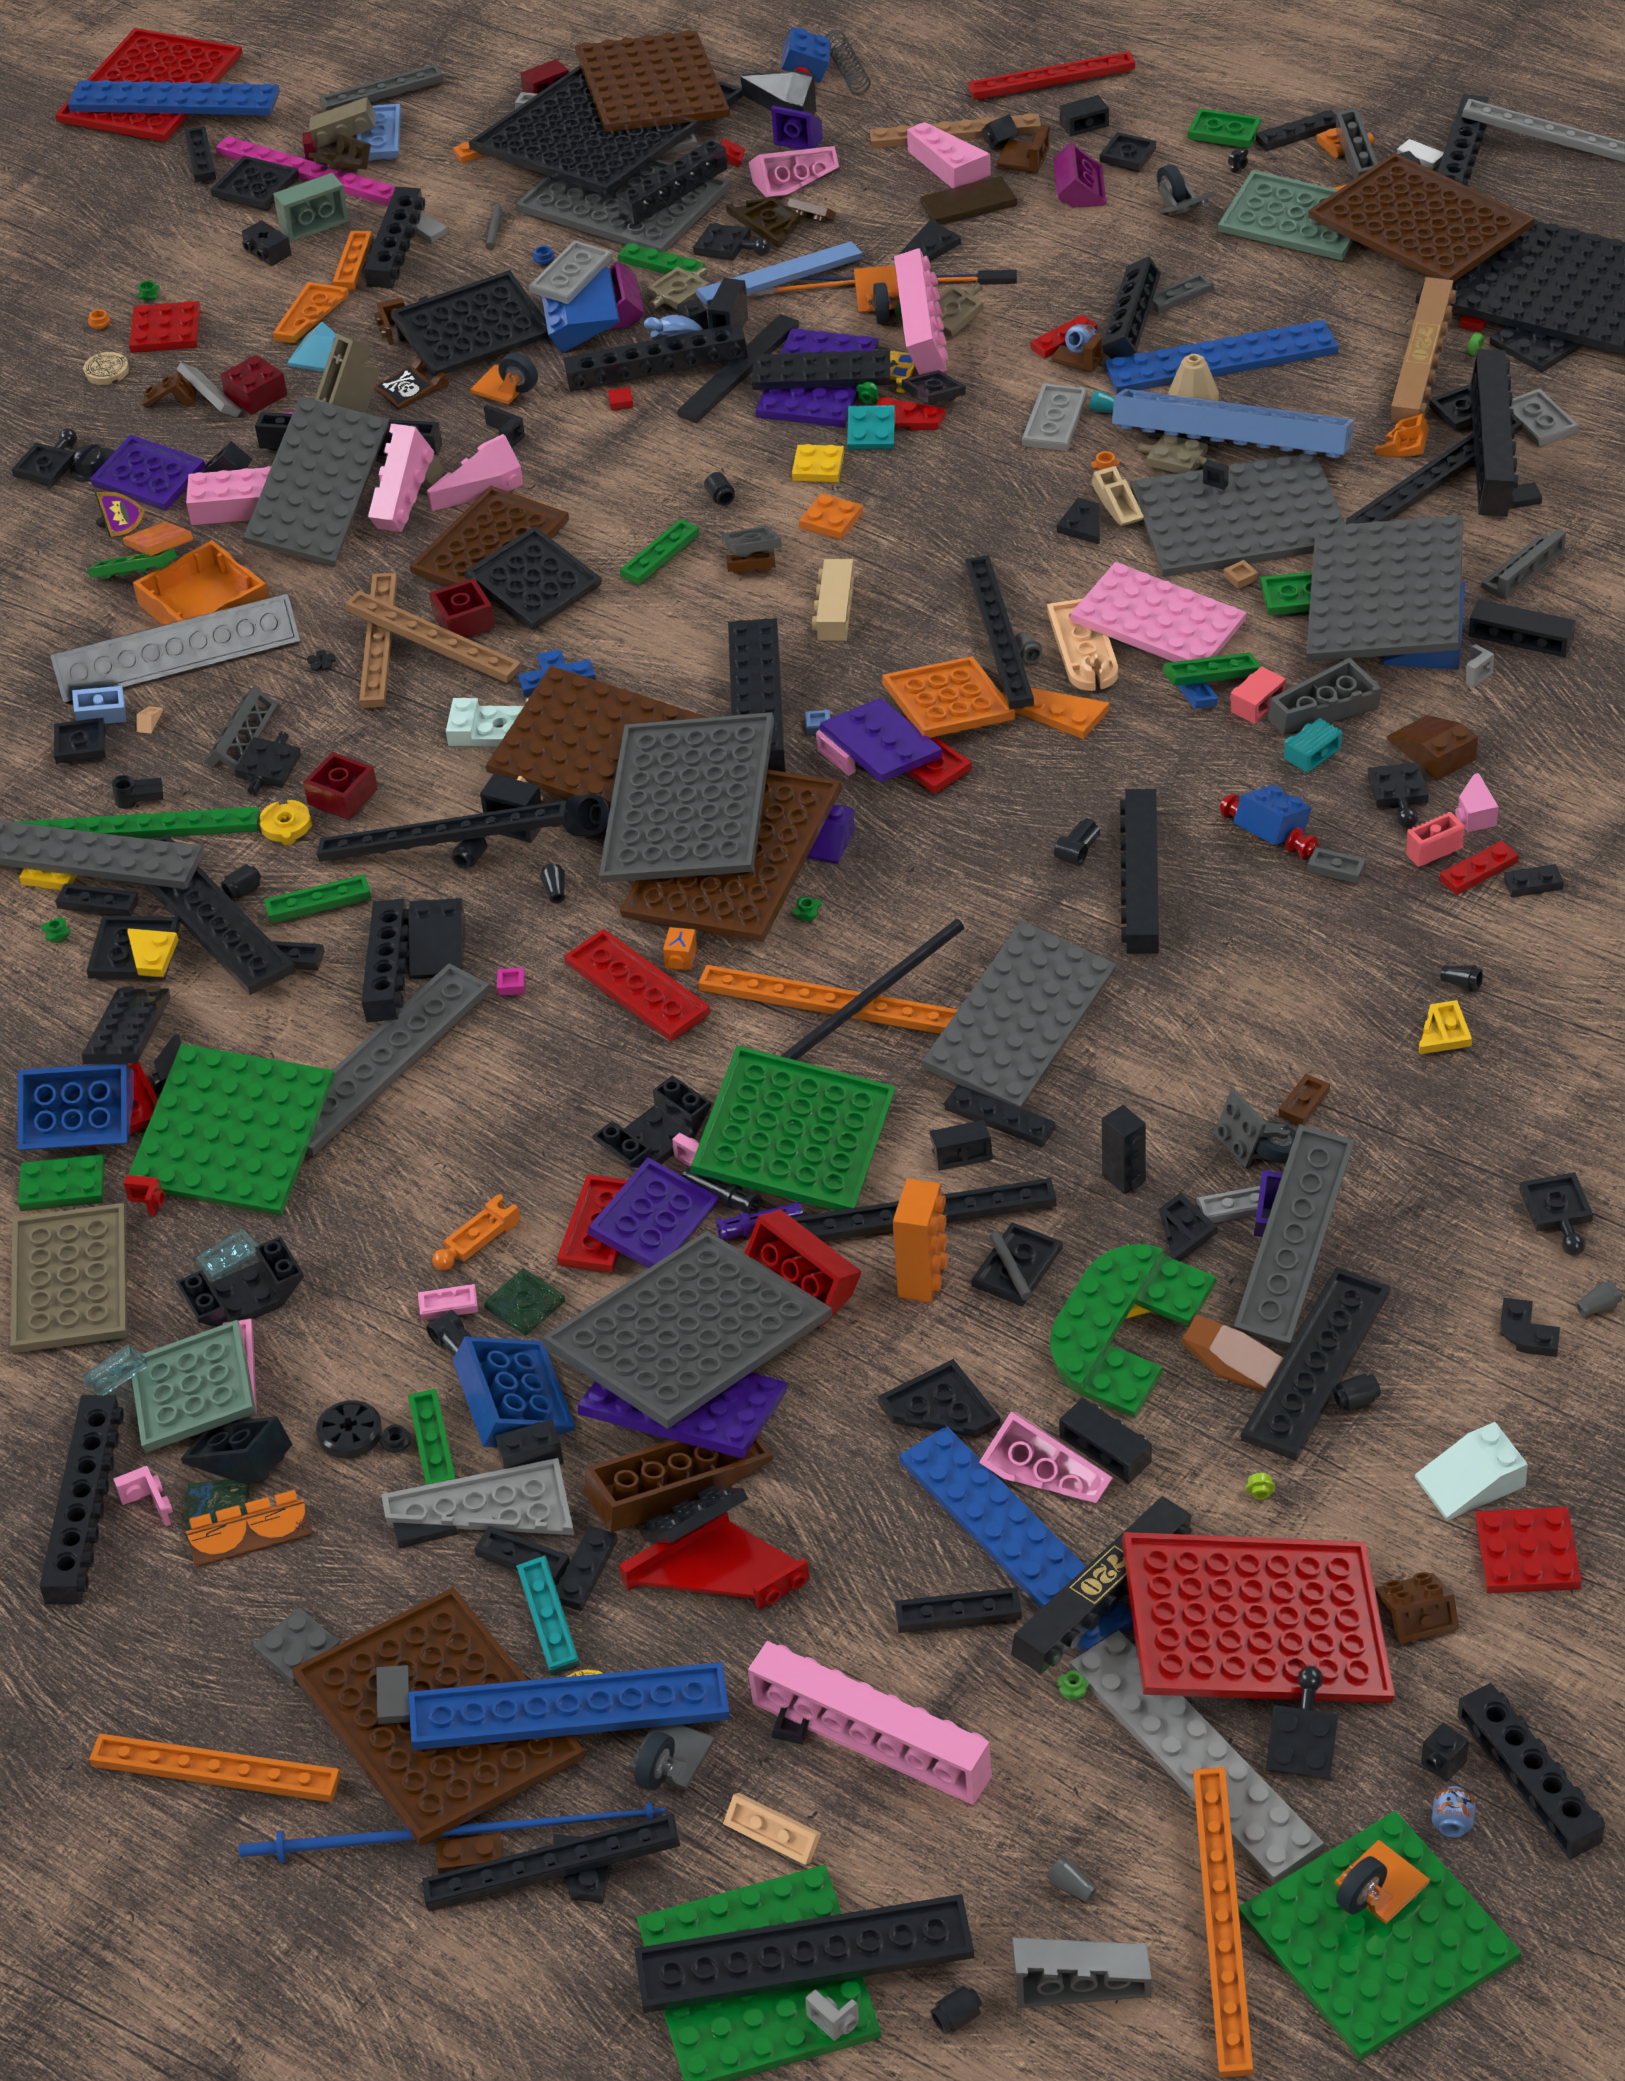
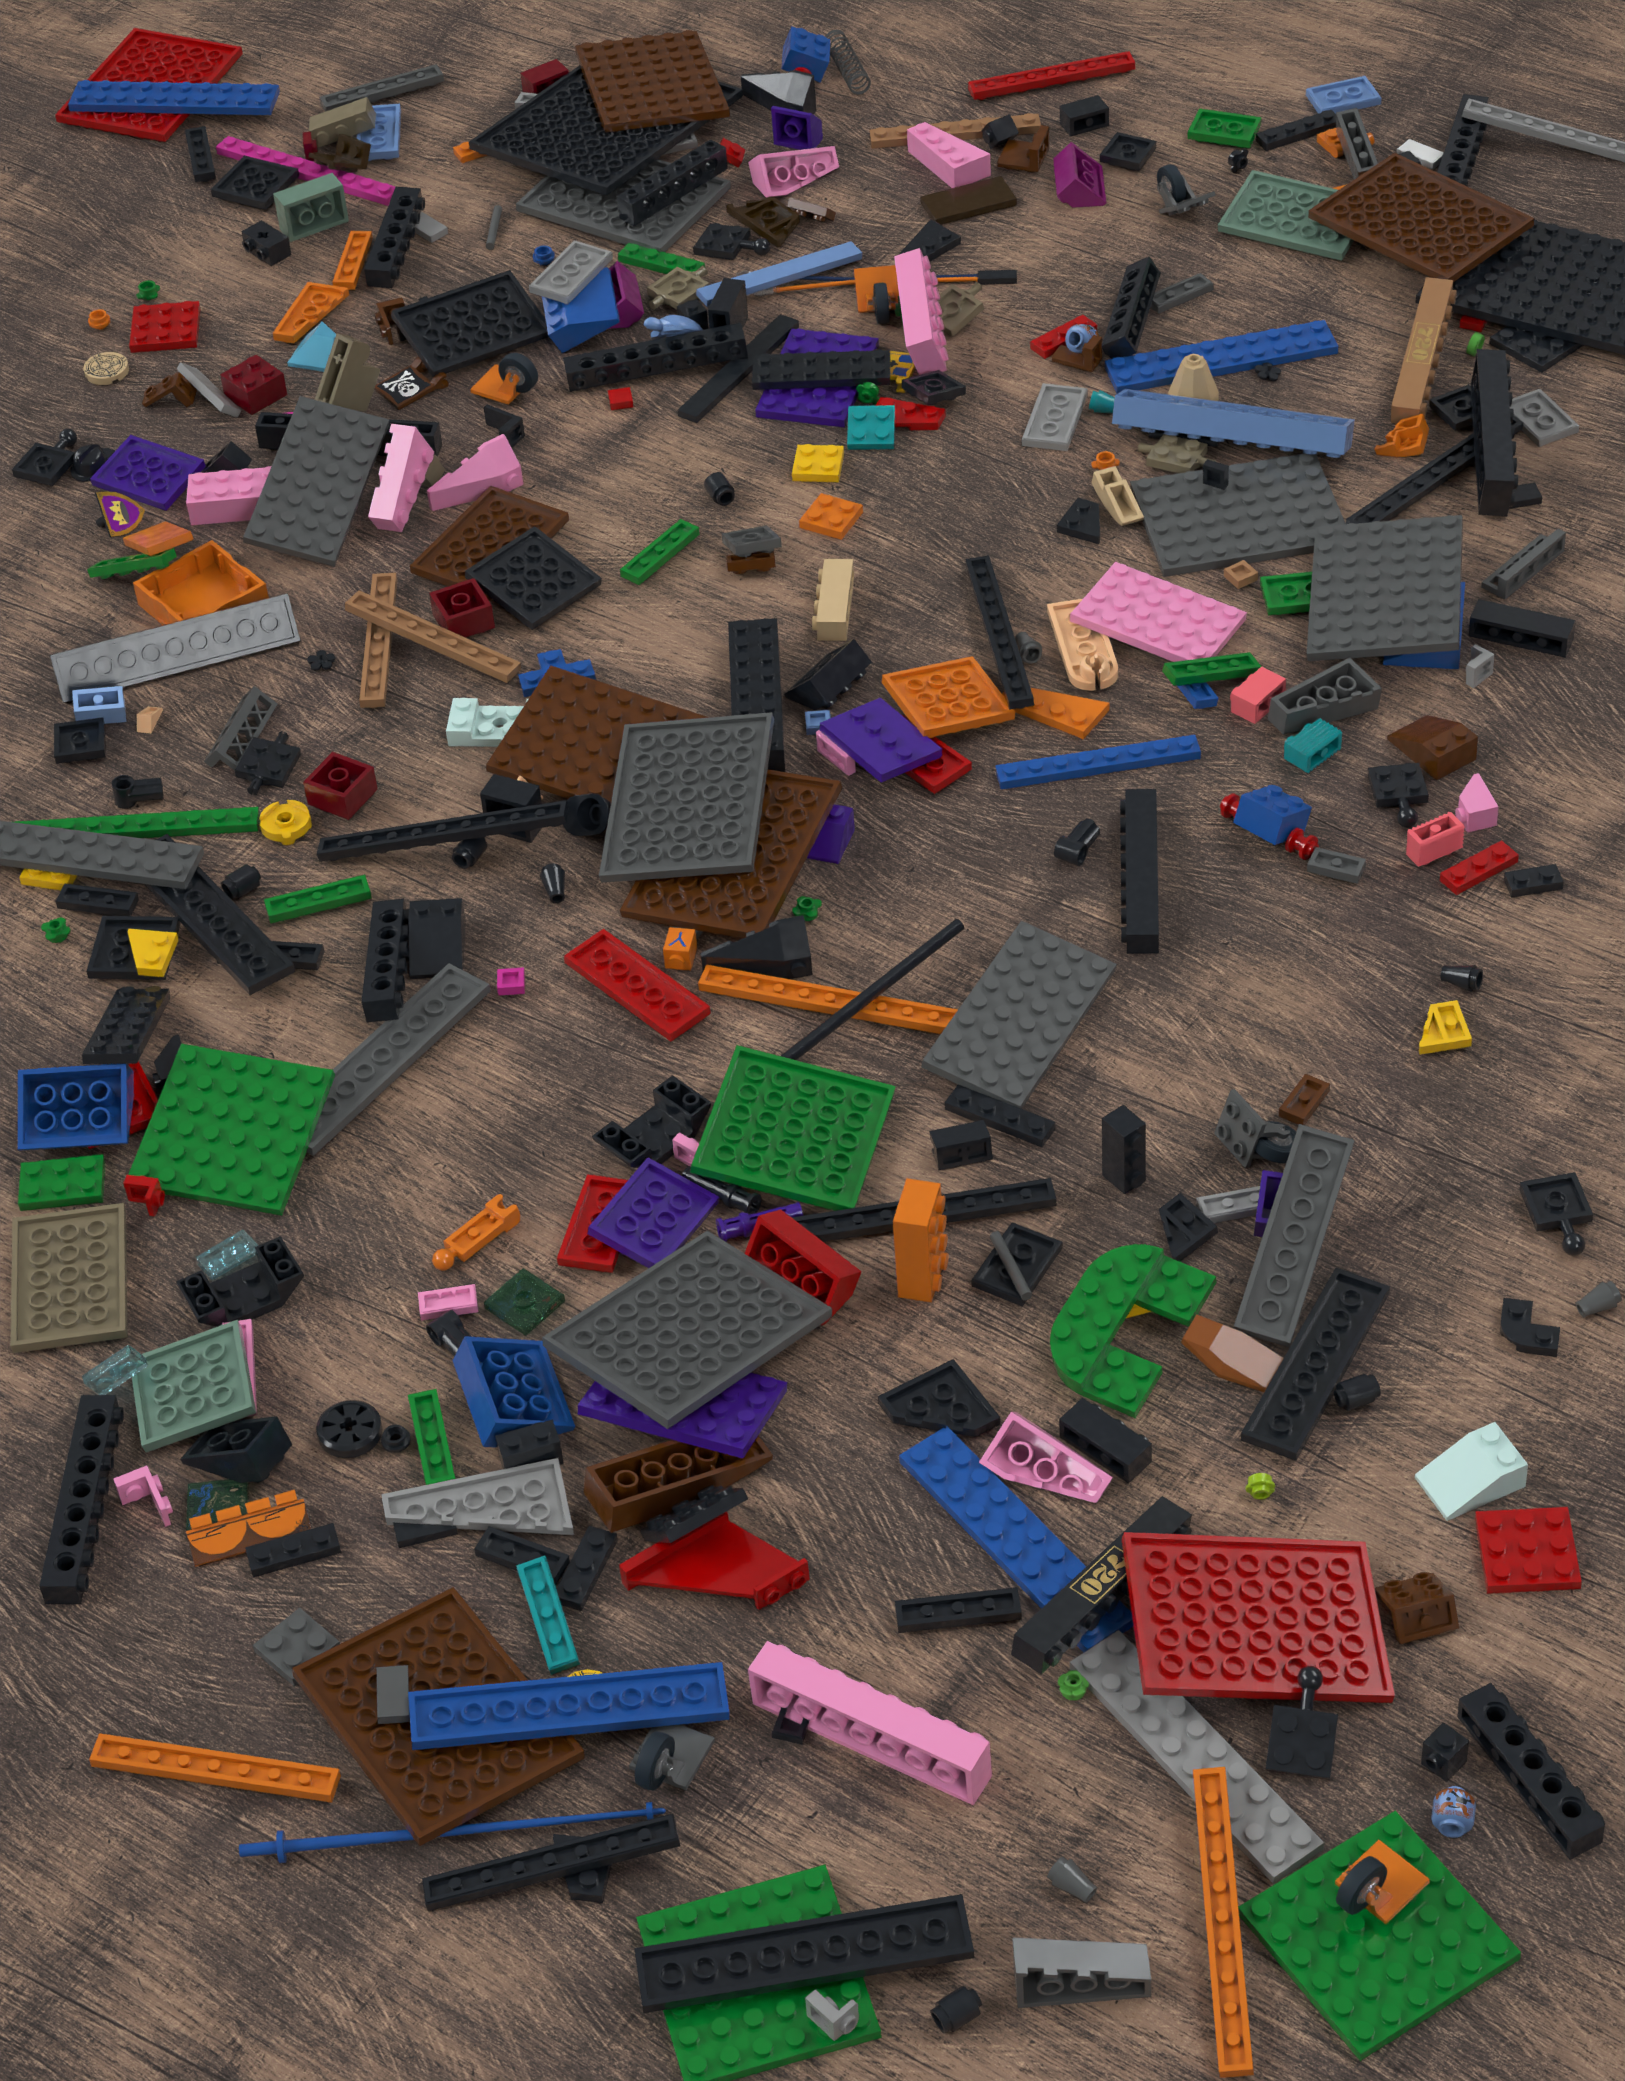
(293, 1550): none -> black plate
(468, 1851): reddish brown plate -> none
(772, 1828): light nougat plate -> none
(773, 952): none -> black wedge
(830, 677): none -> black slope
(1098, 762): none -> blue plate
(1266, 371): none -> black plant
(1343, 95): none -> medium blue tile

